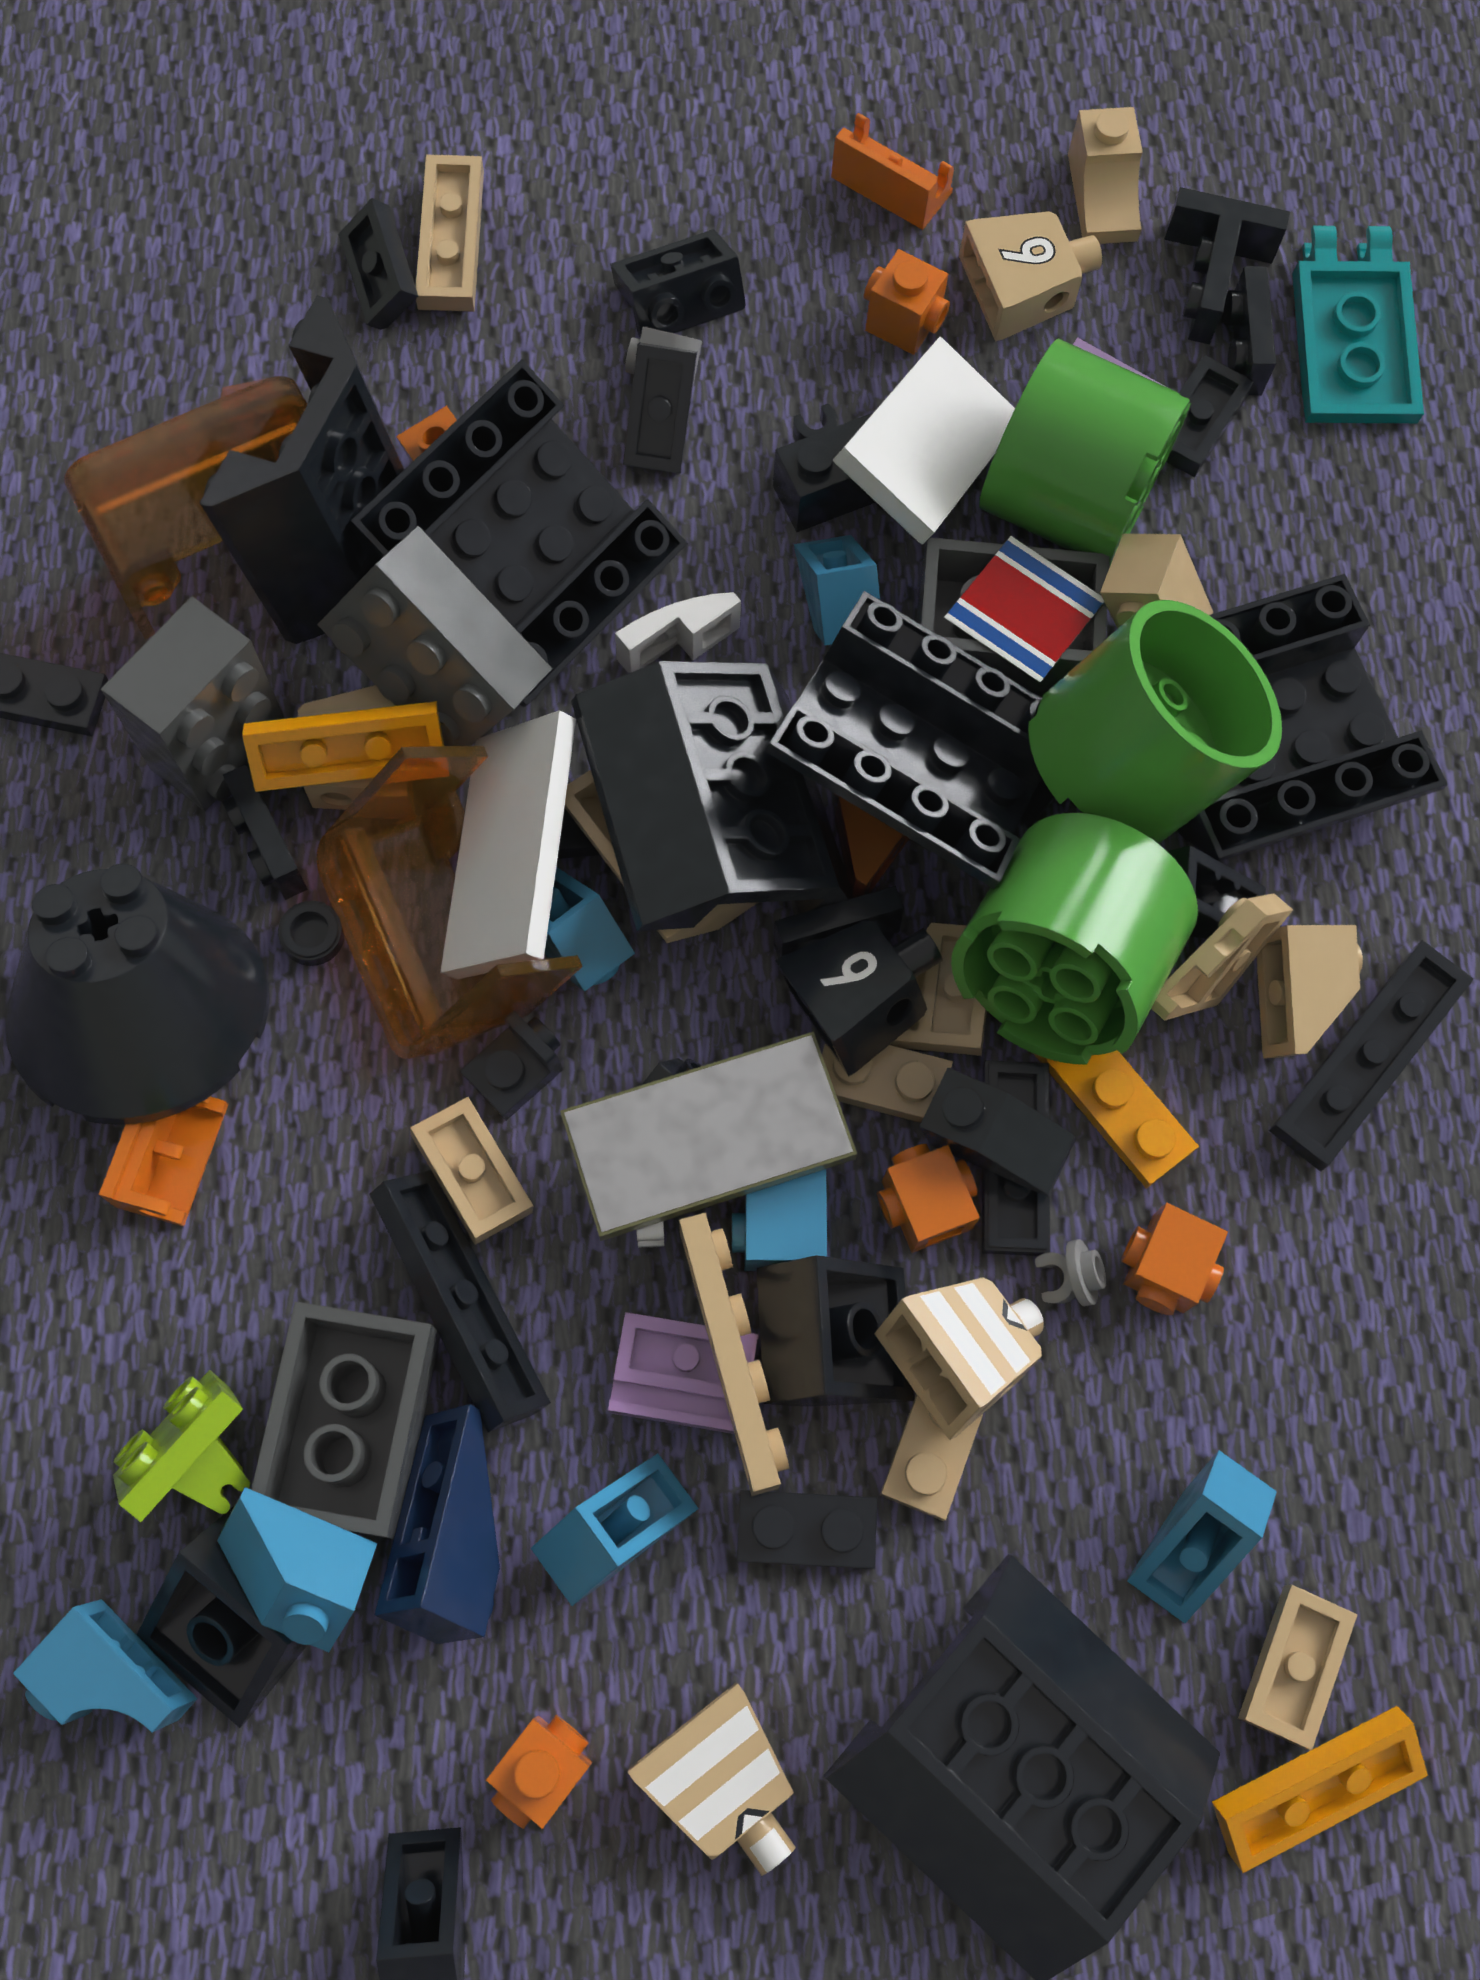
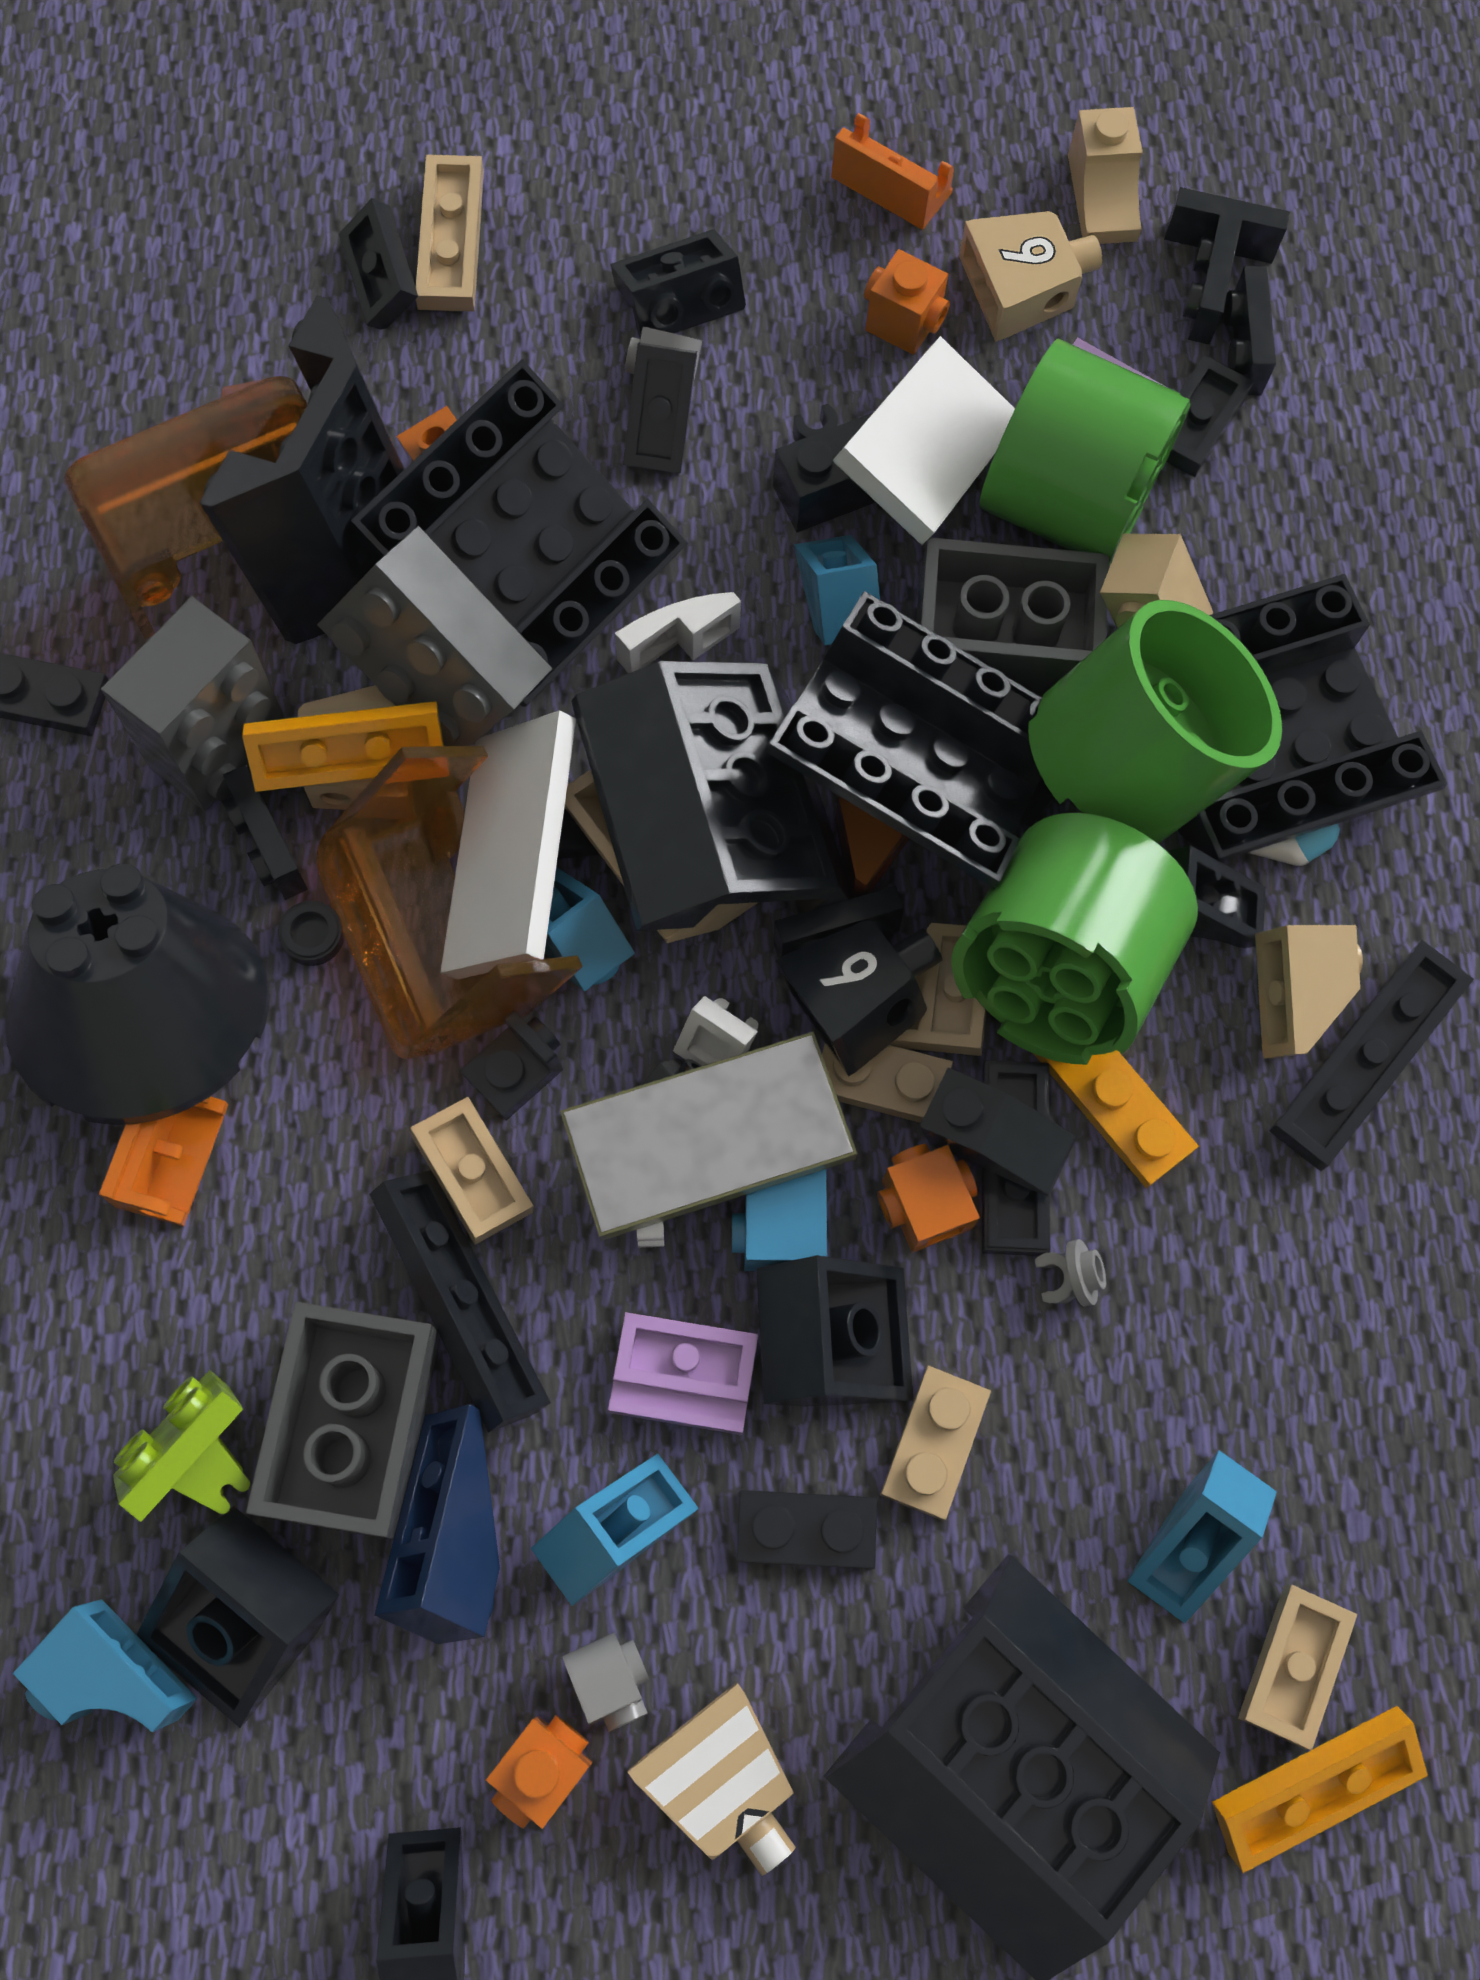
(295, 1568): dark azure slope -> none
(607, 1681): none -> light grey plate
(714, 1033): none -> white tile
(741, 1382): tan plate -> none
(962, 1348): tan torso -> none
(1025, 608): sticker -> none
(1174, 1260): orange brick -> none
(1223, 957): tan wing -> none
(1303, 848): none -> arm
(1356, 332): teal tile -> none

